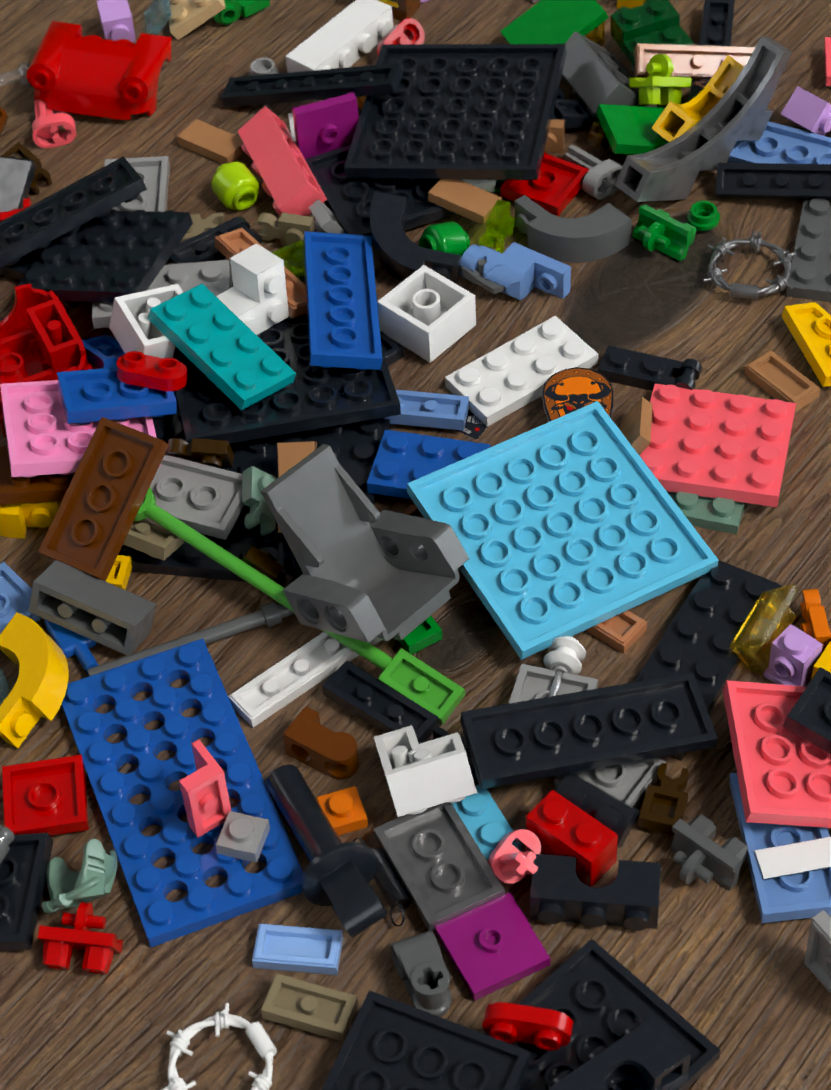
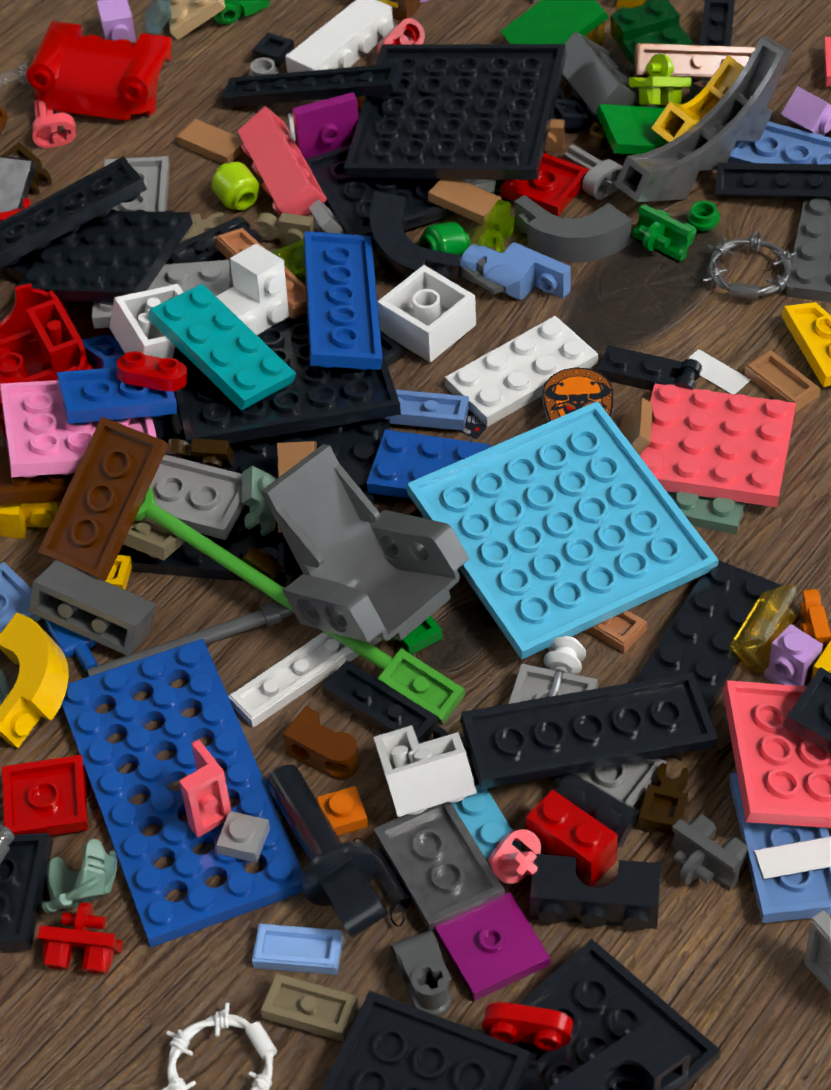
(274, 48): none -> black plate
(719, 373): none -> white sticker

